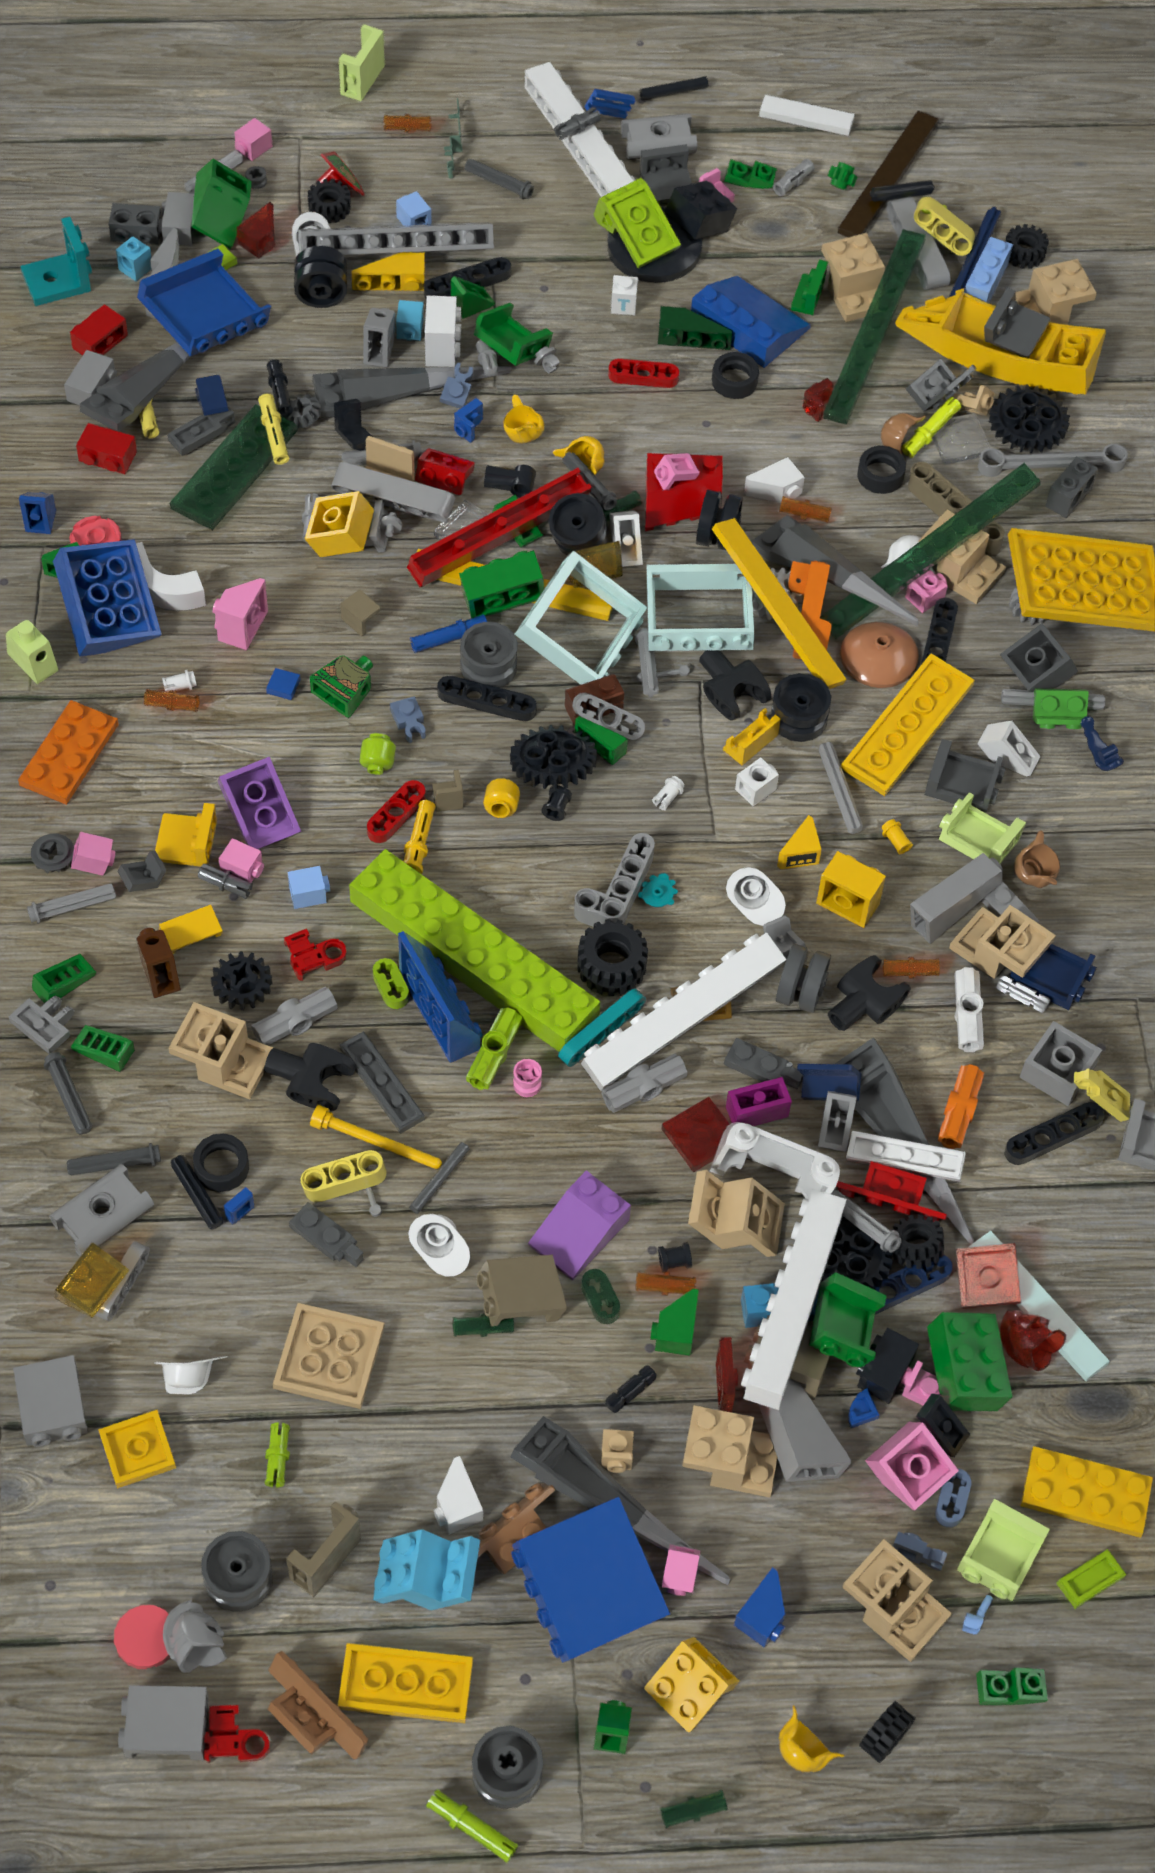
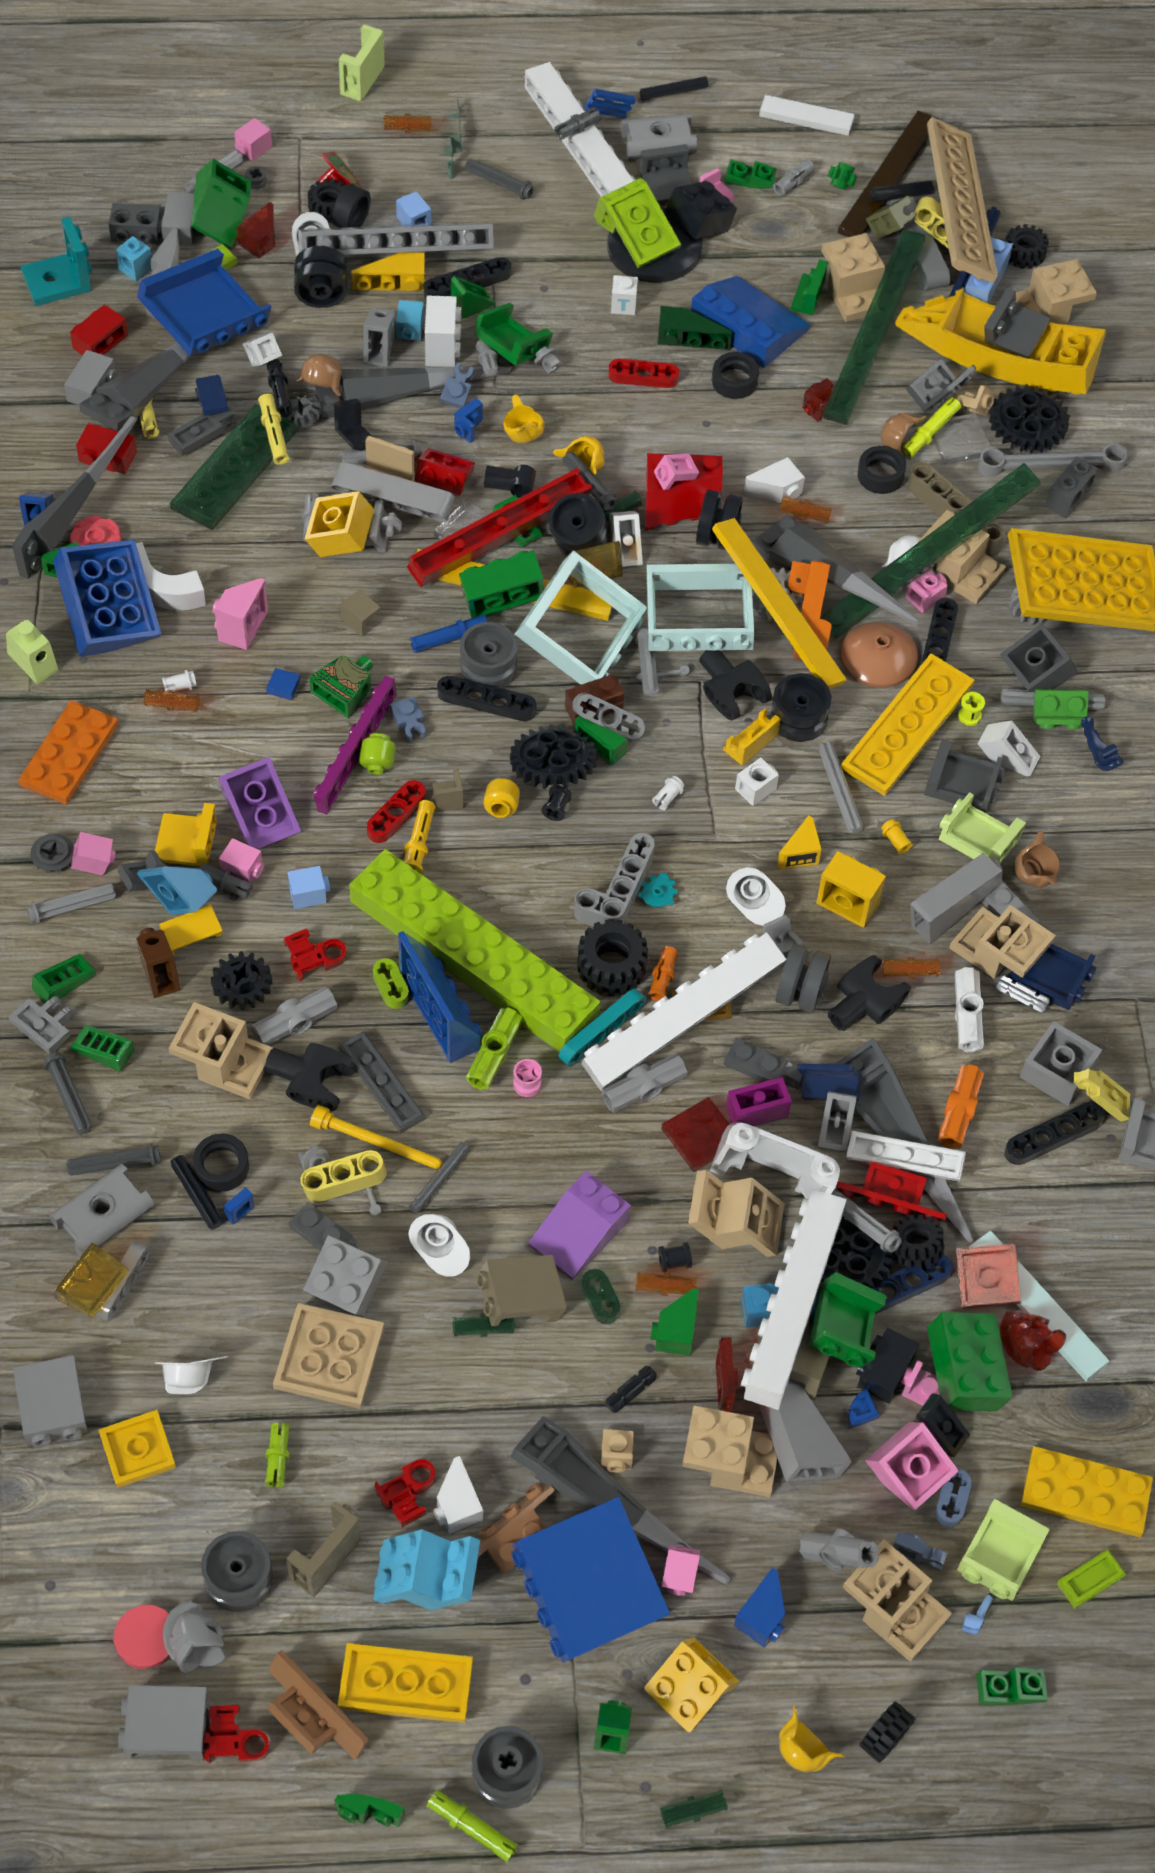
(48, 527): none -> dark grey plate
(178, 888): none -> dark azure slope
(262, 349): none -> white brick
(313, 1157): none -> light grey plate
(322, 371): none -> medium nougat hair
(345, 1276): none -> light grey brick
(349, 753): none -> magenta plate
(351, 207): none -> black tyre
(359, 1806): none -> green slope
(401, 1496): none -> red piece
(663, 973): none -> orange pin
(839, 1550): none -> light grey piece
(890, 218): none -> olive hinge
(962, 200): none -> tan plate
(976, 706): none -> neon yellow bush

